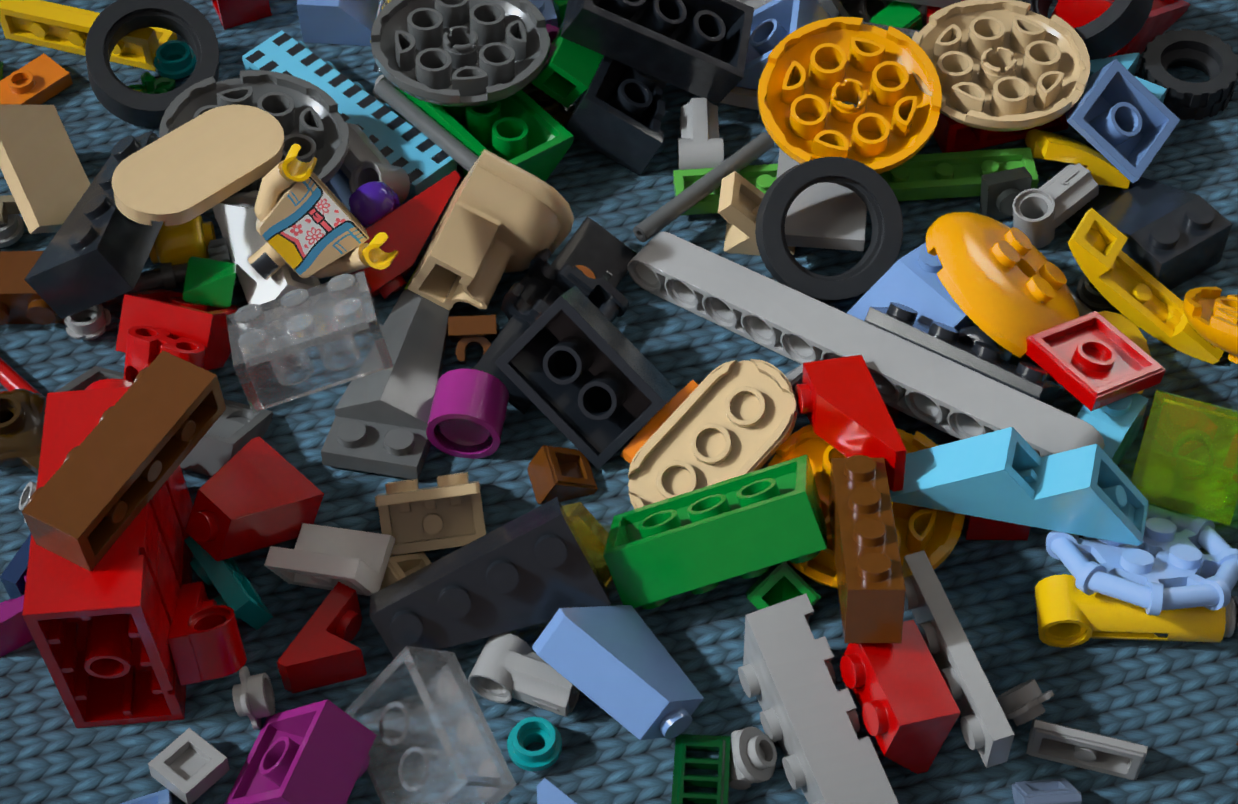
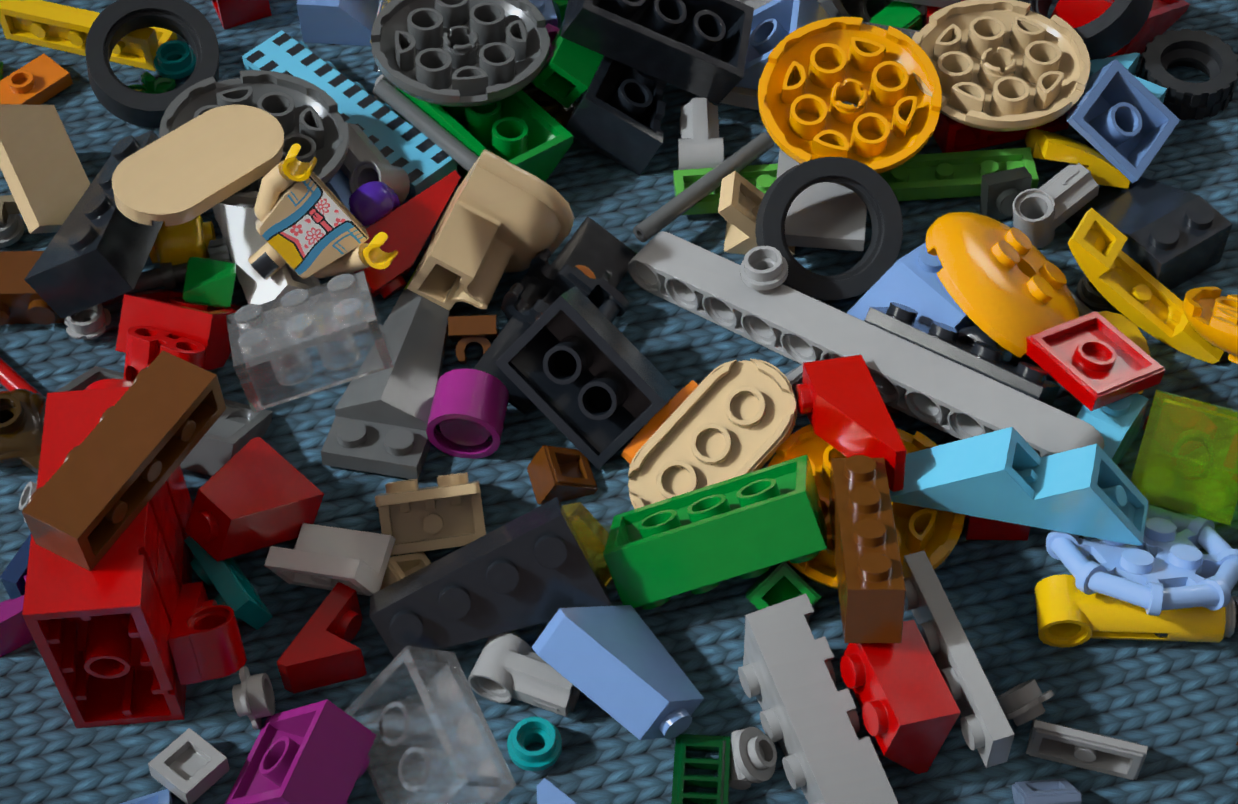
(763, 268): none -> light grey plate

